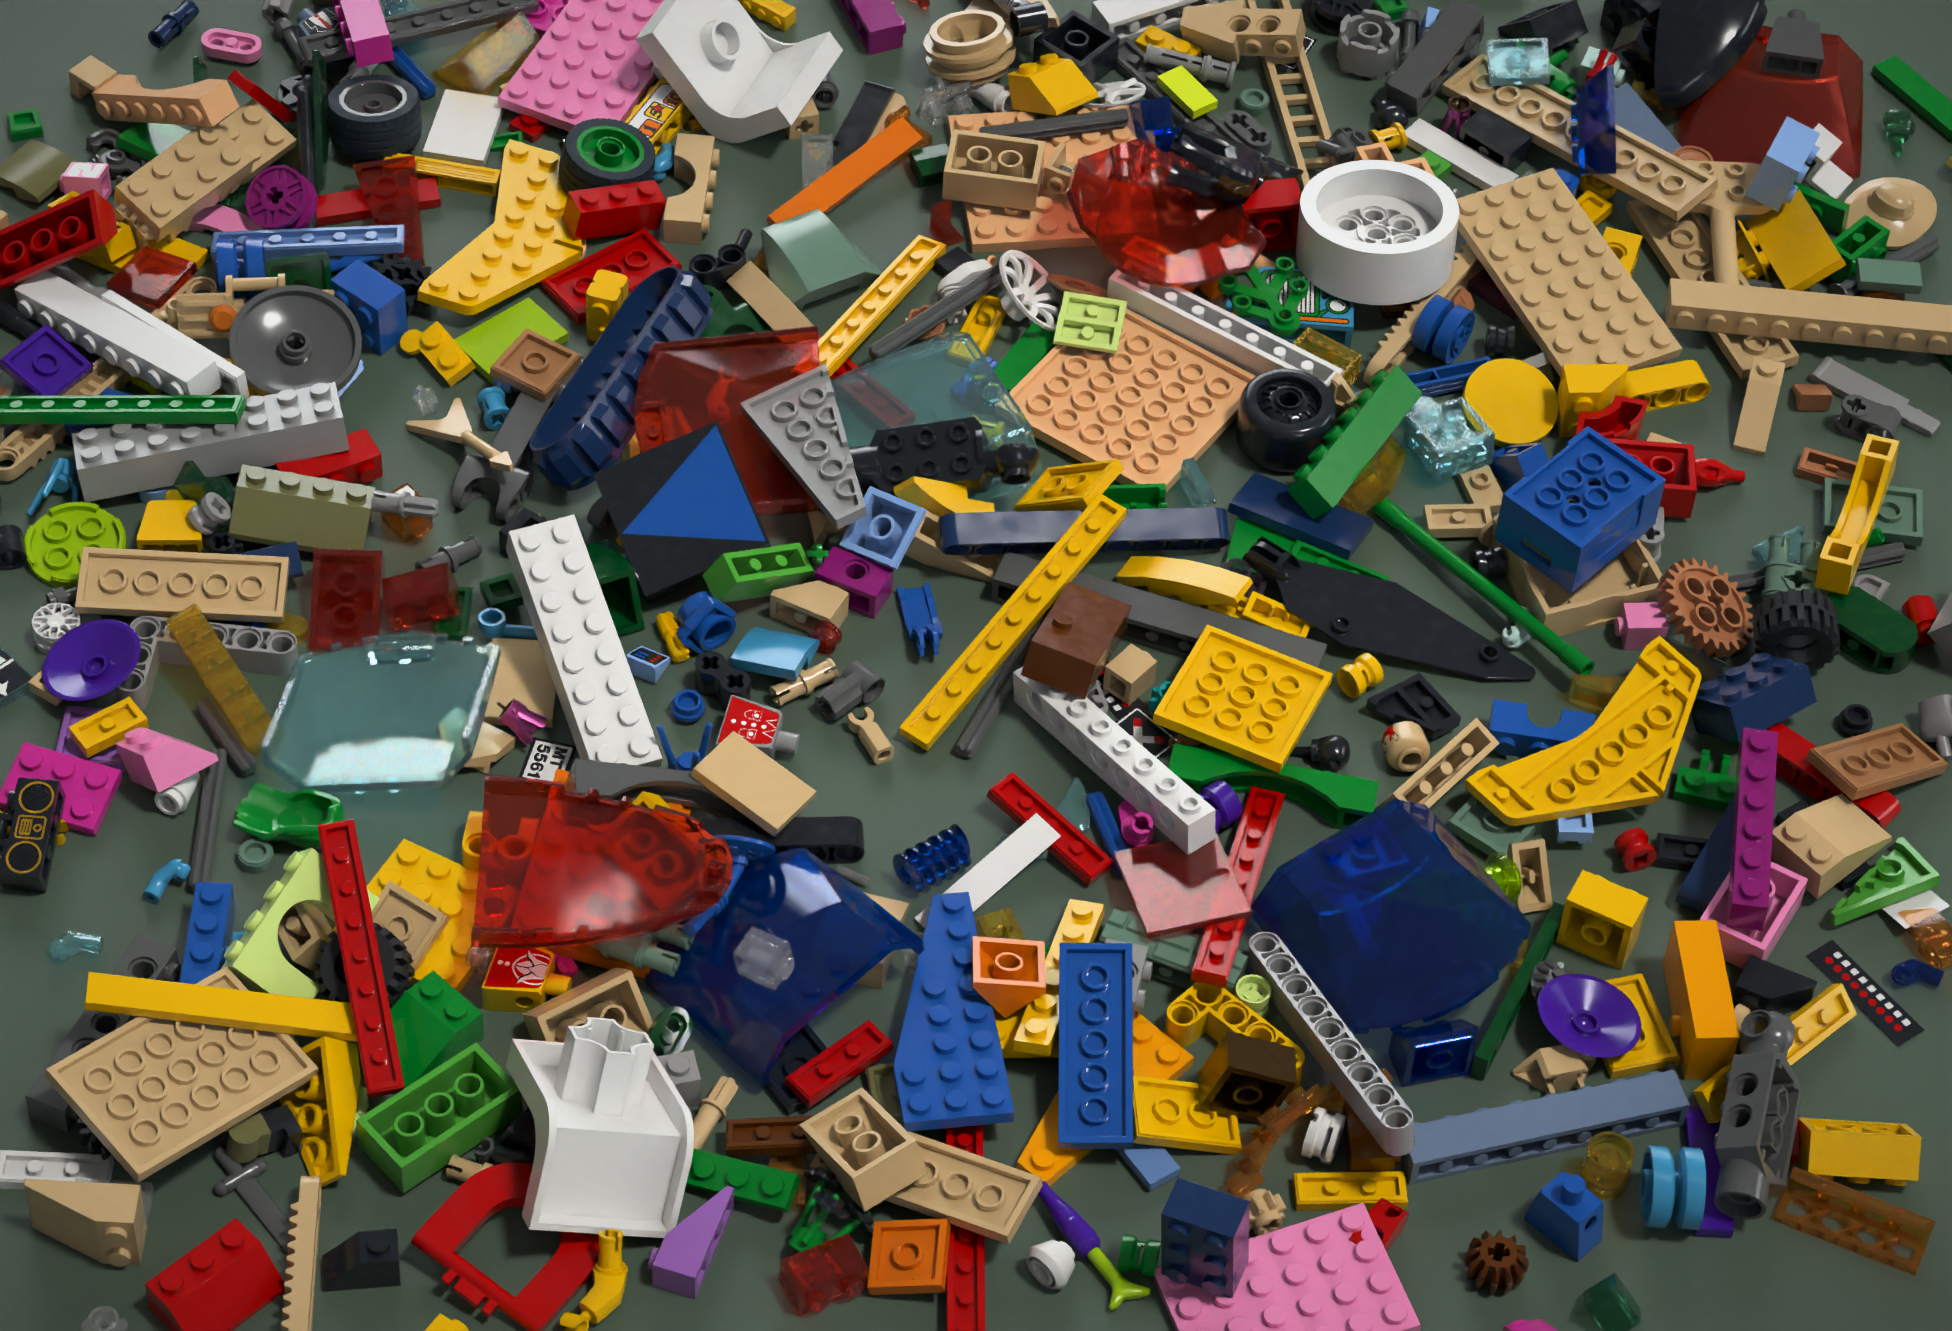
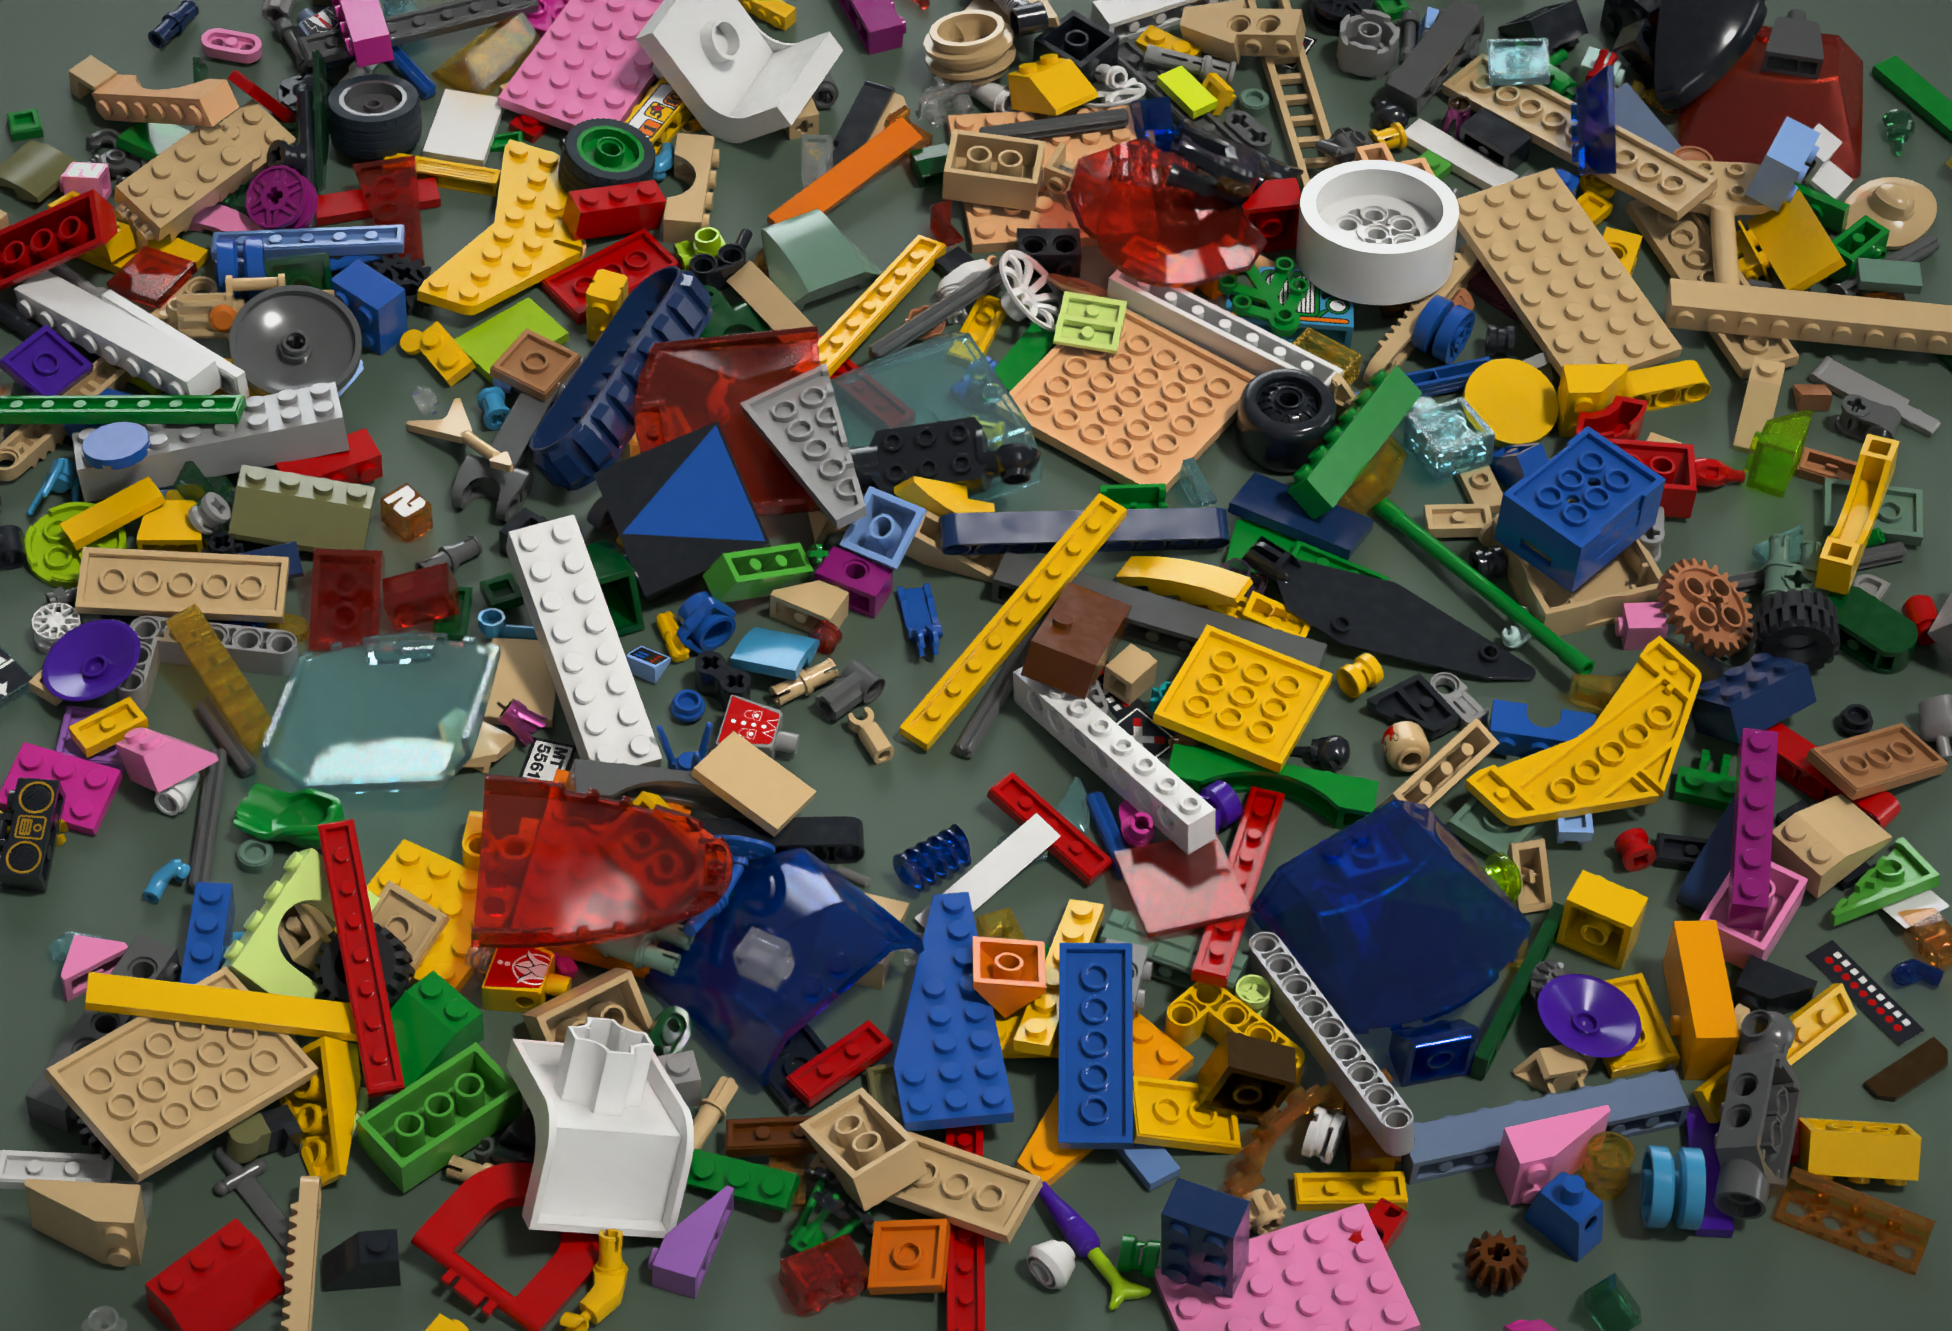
(87, 956): none -> bright pink slope
(112, 513): none -> yellow tile
(116, 445): none -> tile
(286, 154): none -> black wheel
(404, 504): light grey axle -> none
(707, 241): none -> lime plate
(1053, 248): none -> black brick
(1069, 486): yellow tile -> none
(1114, 77): none -> white pin
(1220, 91): none -> yellow tile
(1459, 699): none -> light grey piece
(1543, 1148): none -> bright pink slope
(1777, 452): none -> clear neon green slope
(1908, 1071): none -> dark brown piece

